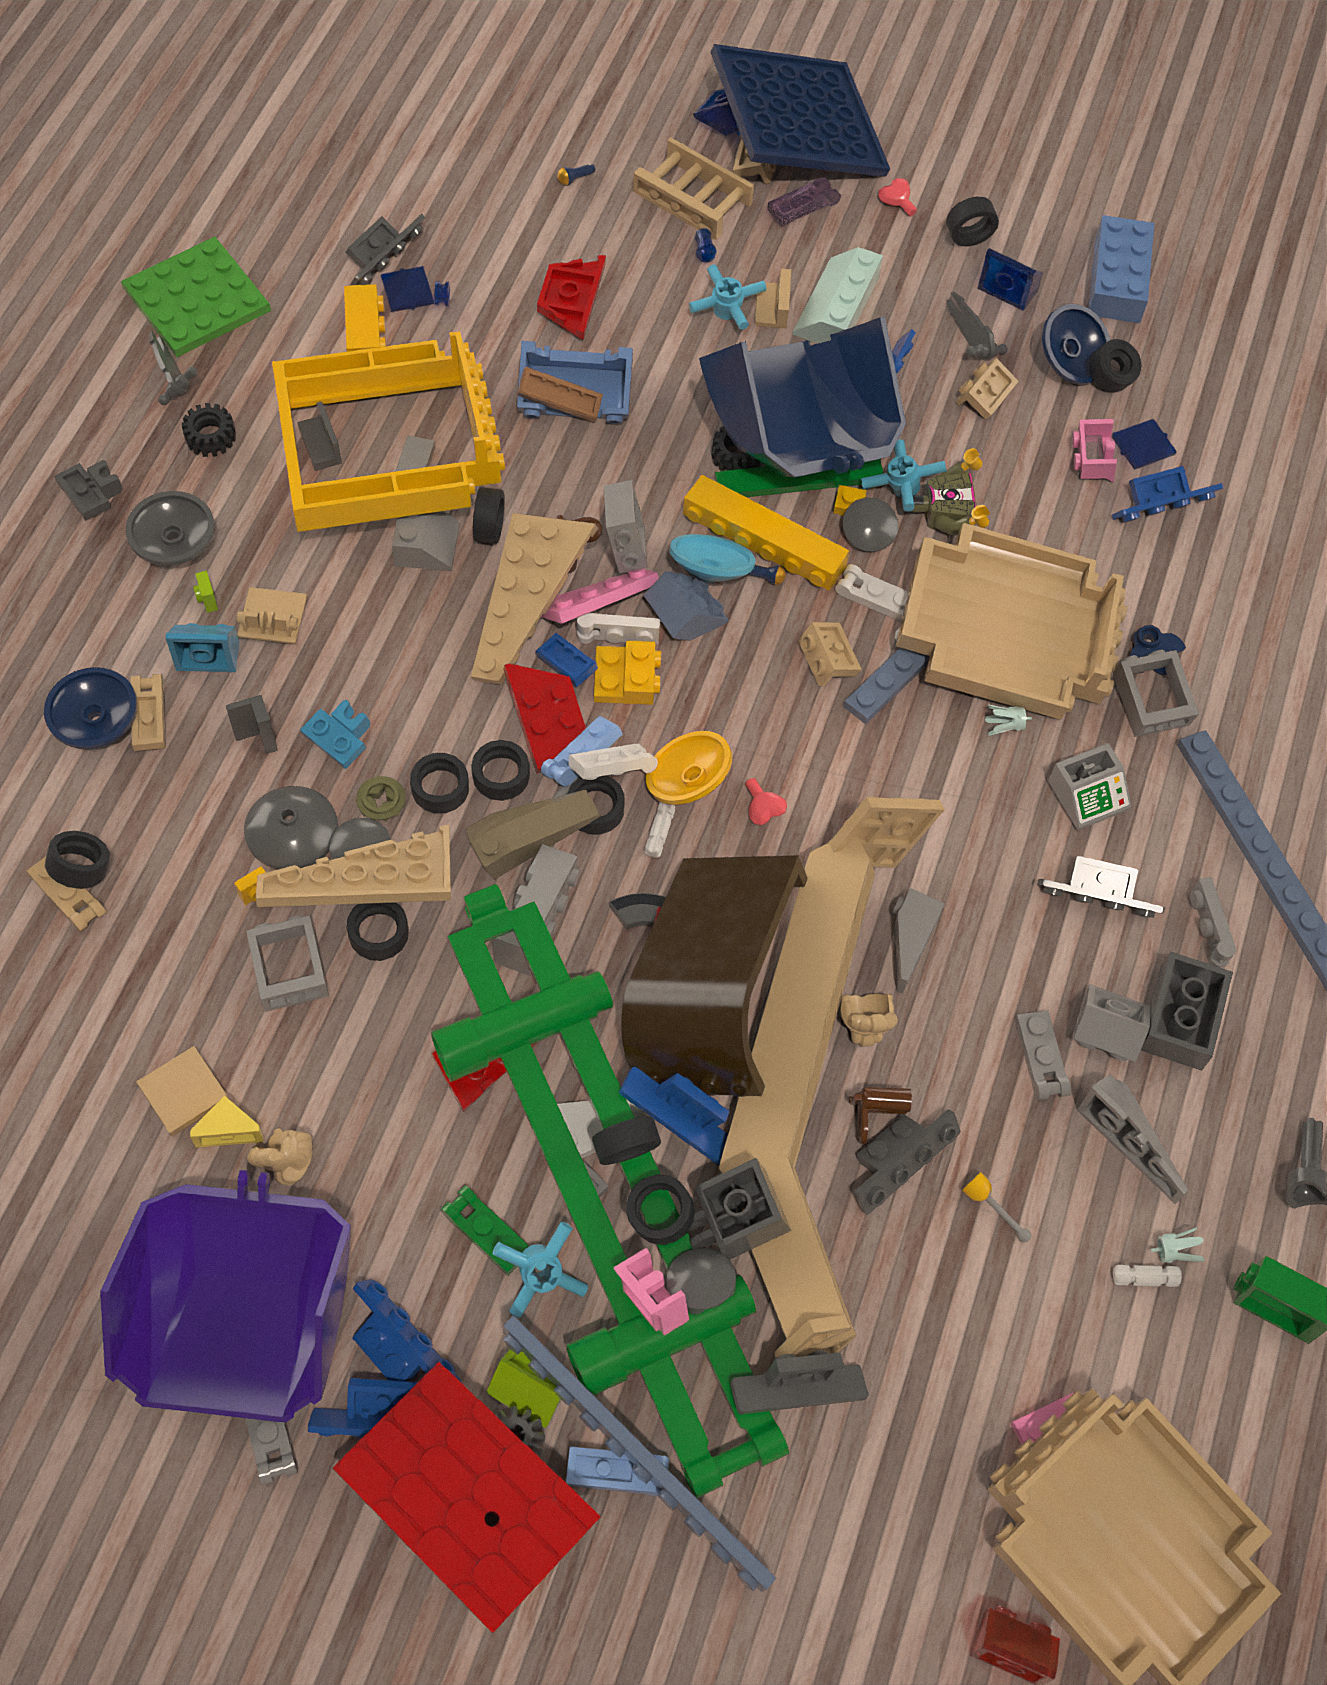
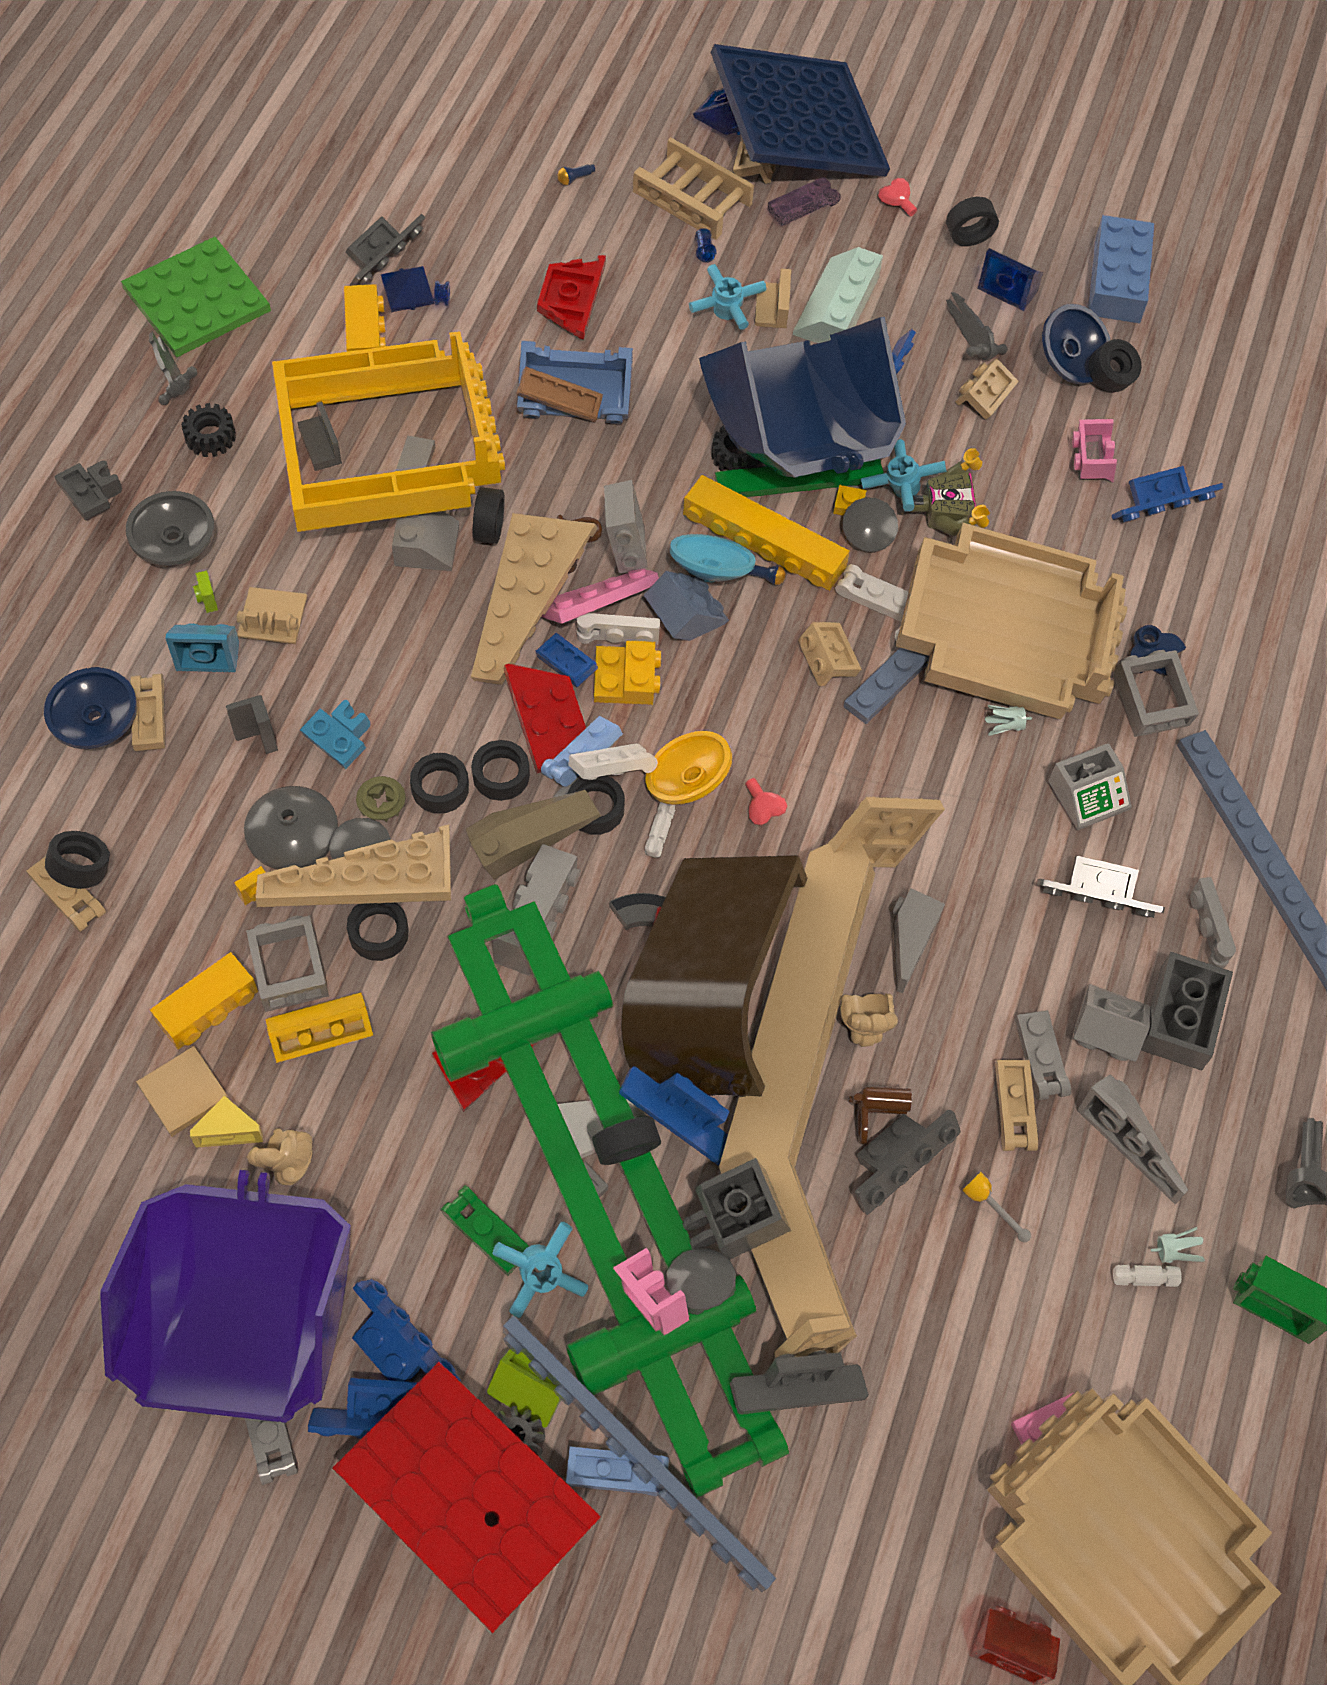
(204, 1001): none -> yellow brick
(318, 1027): none -> yellow brick
(646, 1187): black tyre -> none
(1016, 1104): none -> tan plate
(1143, 444): clear blue piece -> none

